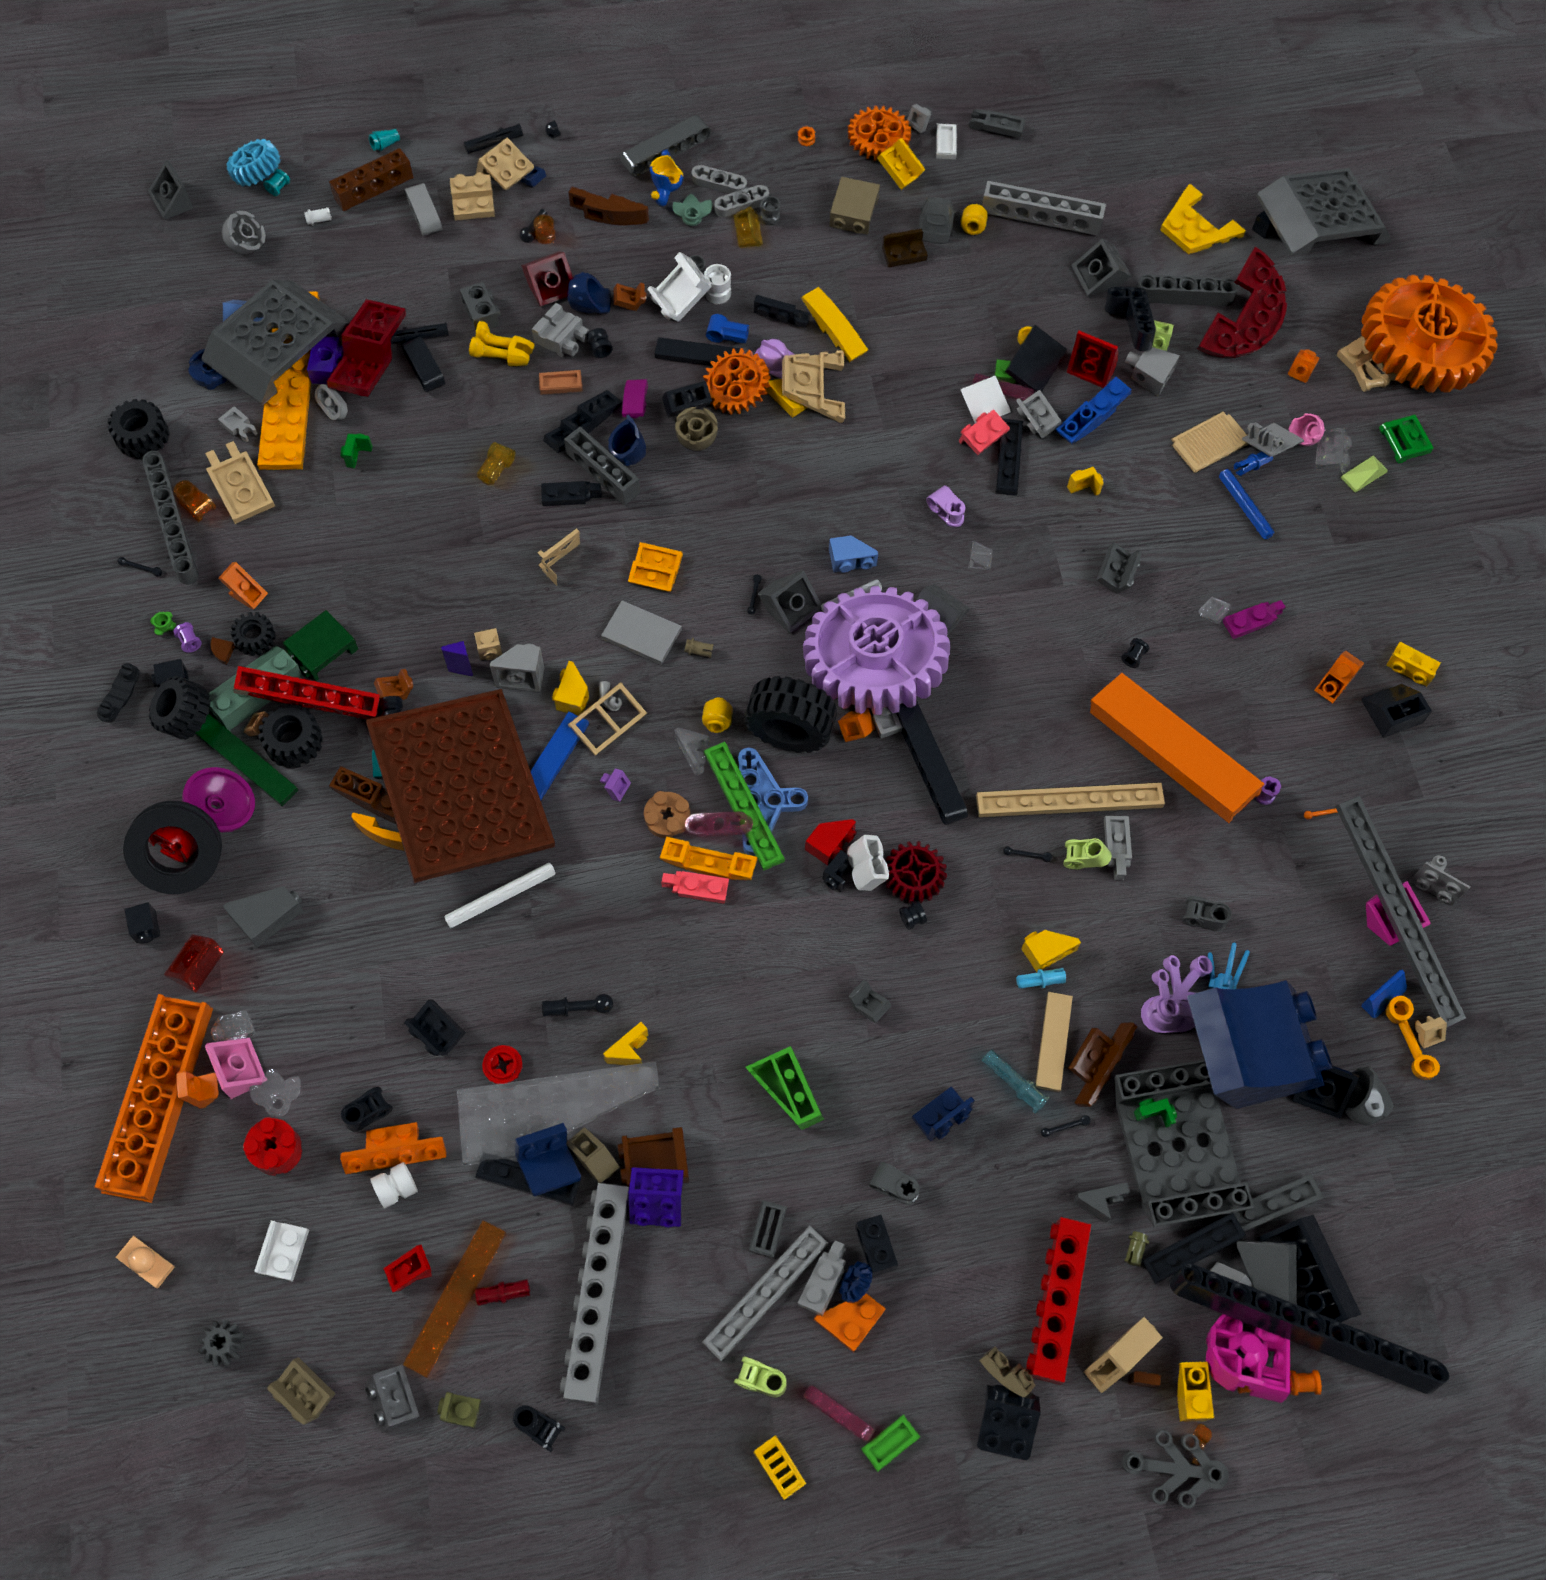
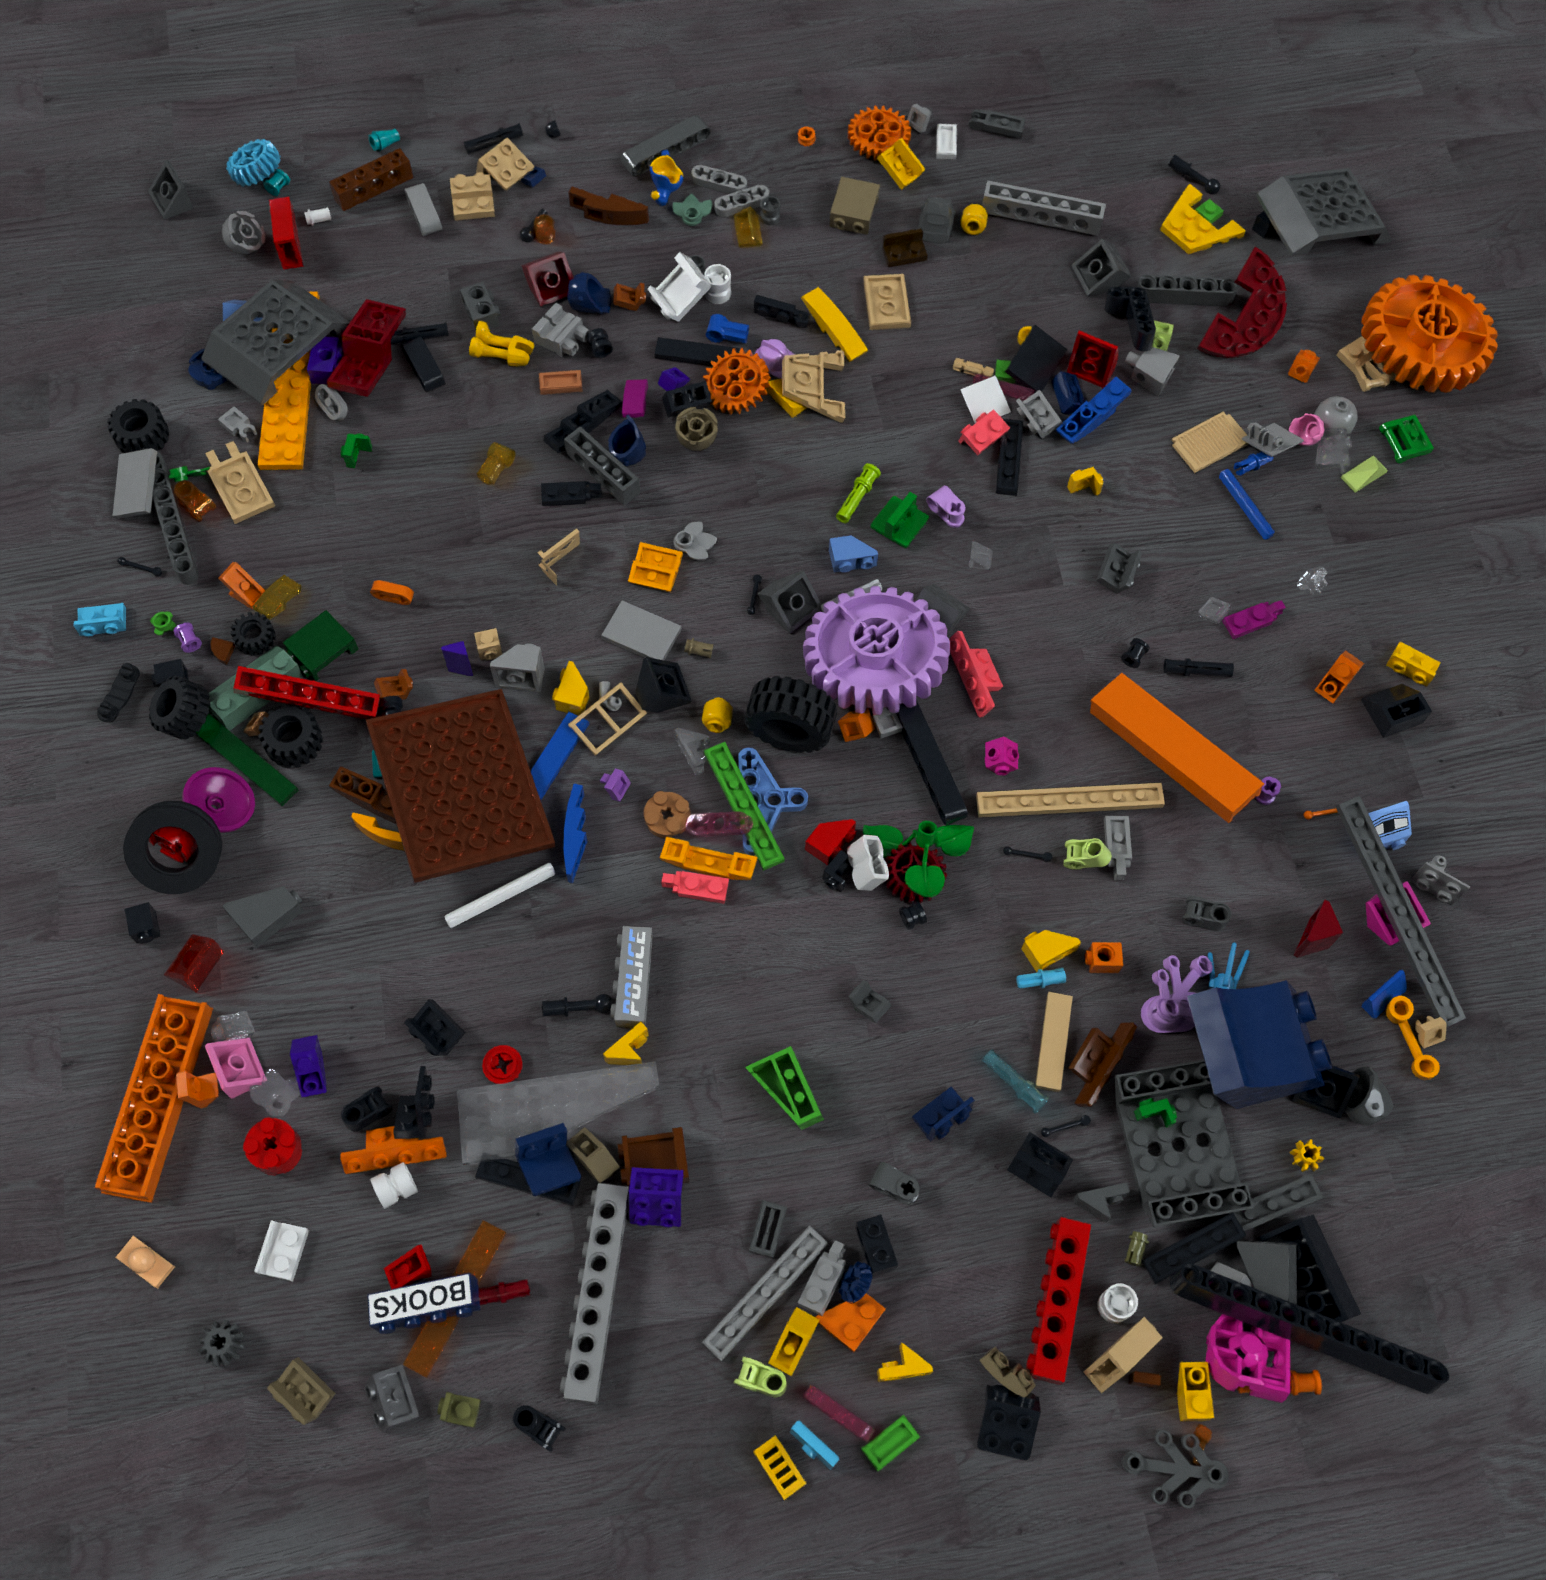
(101, 619): none -> medium azure bracket
(134, 483): none -> light grey tile
(181, 473): none -> green plate
(275, 597): none -> clear yellow slope
(285, 233): none -> red slope
(308, 1065): none -> dark purple slope
(392, 592): none -> orange beam
(414, 1110): none -> black bracket
(423, 1303): none -> brick
(574, 838): none -> blue slope
(633, 976): none -> light grey brick
(661, 686): none -> black slope
(672, 379): none -> dark purple slope
(697, 541): none -> light grey plate
(793, 1341): none -> yellow slope
(813, 1445): none -> medium azure plate
(861, 486): none -> lime pin
(887, 301): none -> tan tile
(900, 520): none -> green bracket
(911, 1366): none -> yellow slope
(925, 879): none -> green plant
(972, 368): none -> tan axle
(976, 673): none -> coral bracket
(1001, 756): none -> dark pink brick
(1040, 1164): none -> black bracket
(1067, 392): none -> dark blue slope
(1111, 950): none -> orange brick
(1117, 1303): none -> white wheel
(1210, 211): none -> bright green plate
(1211, 186): none -> black pin
(1224, 669): none -> black pin
(1312, 579): none -> clear tile
(1312, 1150): none -> yellow gear
(1320, 931): none -> dark red slope
(1337, 413): none -> light grey cylinder
(1393, 825): none -> light blue slope

